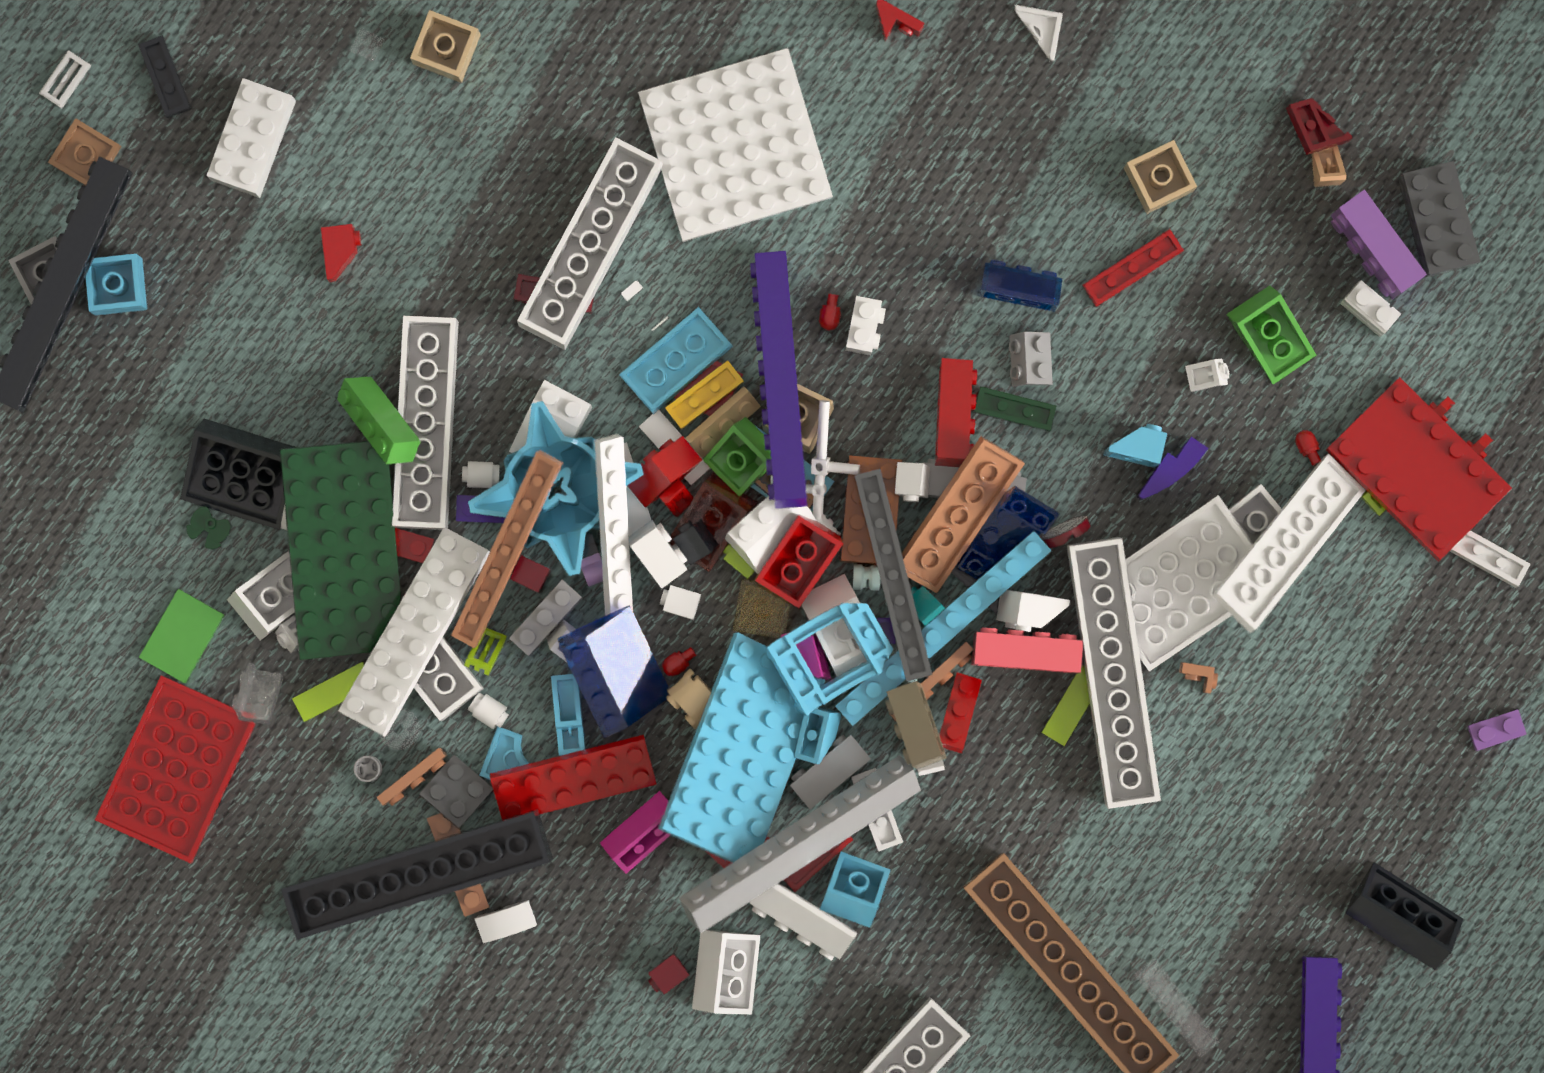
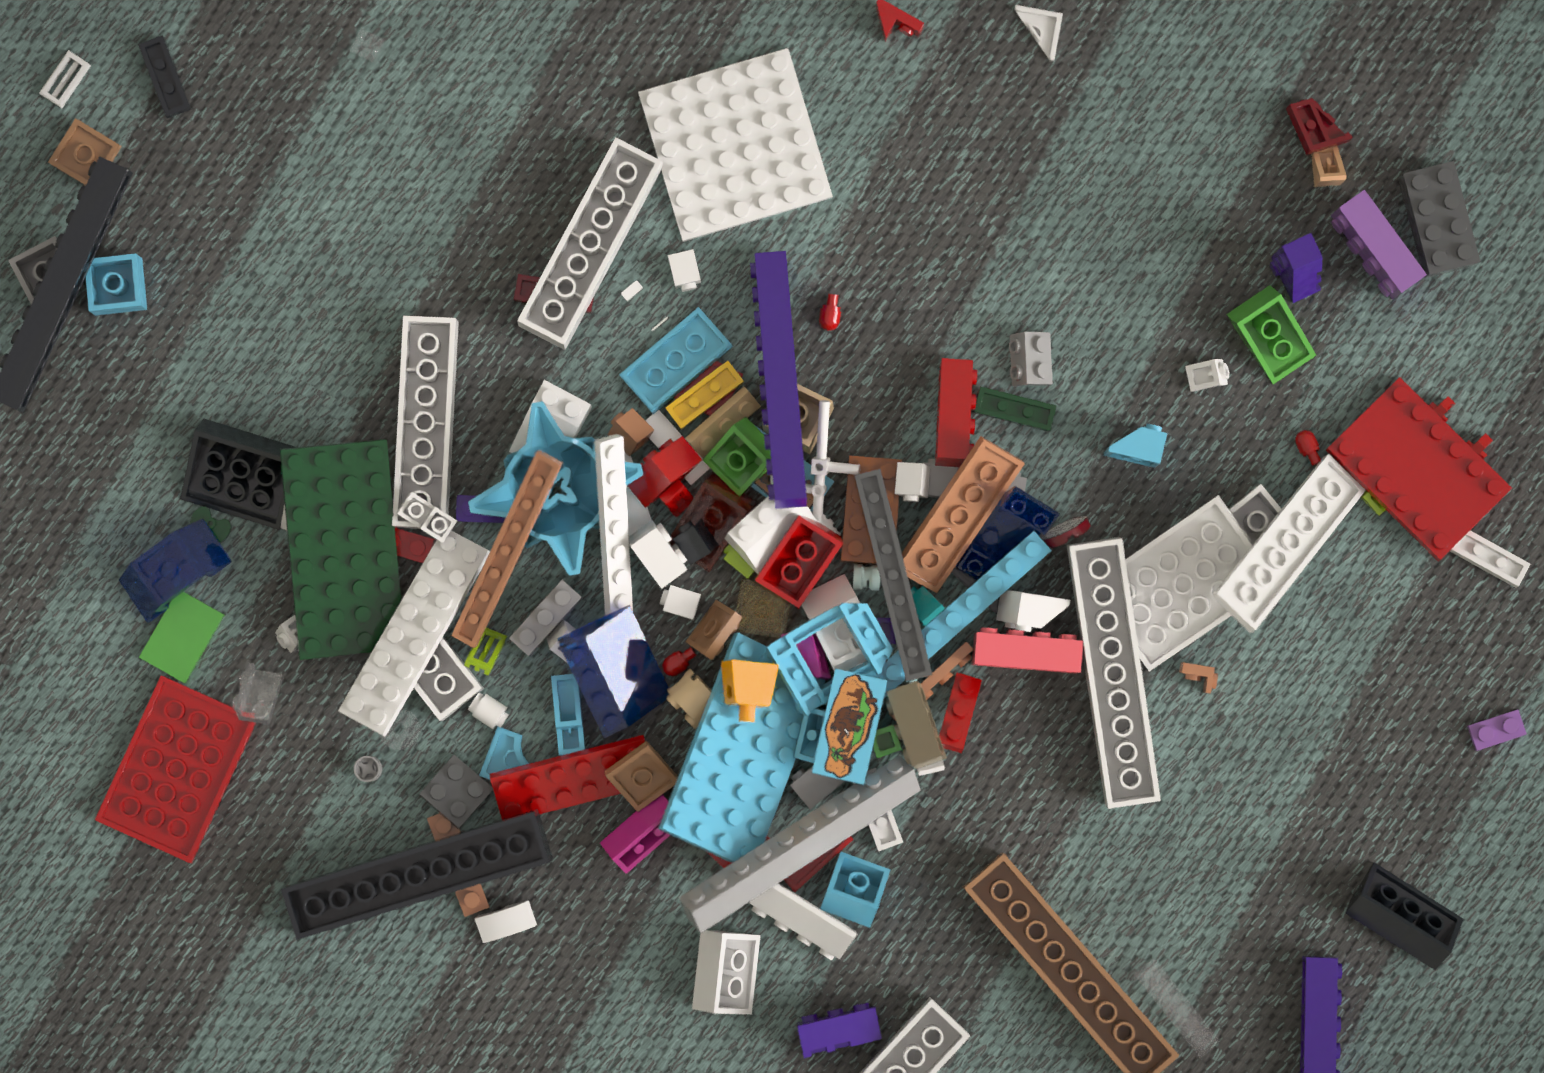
(173, 568): none -> clear blue slope
(251, 137): white brick -> none
(266, 598): white slope -> none
(327, 693): lime tile -> none
(339, 248): red slope -> none
(378, 420): bright green brick -> none
(413, 777): nougat plate -> none
(426, 516): none -> white slope
(445, 46): tan brick -> none
(480, 474): white brick -> none
(530, 574): dark red brick -> none
(591, 561): lavender leg -> none
(632, 429): none -> nougat brick
(641, 776): none -> medium nougat plate
(668, 974): dark red brick -> none
(684, 270): none -> white brick
(714, 630): none -> medium nougat plate
(748, 686): none -> light orange torso
(838, 1029): none -> dark purple wedge
(849, 726): none -> tile
(863, 326): white brick -> none
(886, 742): none -> bright green brick
(1020, 286): clear blue slope -> none
(1068, 710): lime tile -> none
(1132, 268): red tile -> none
(1160, 177): tan brick -> none
(1173, 468): dark purple slope -> none
(1298, 267): none -> dark purple wedge
(1370, 308): white brick -> none

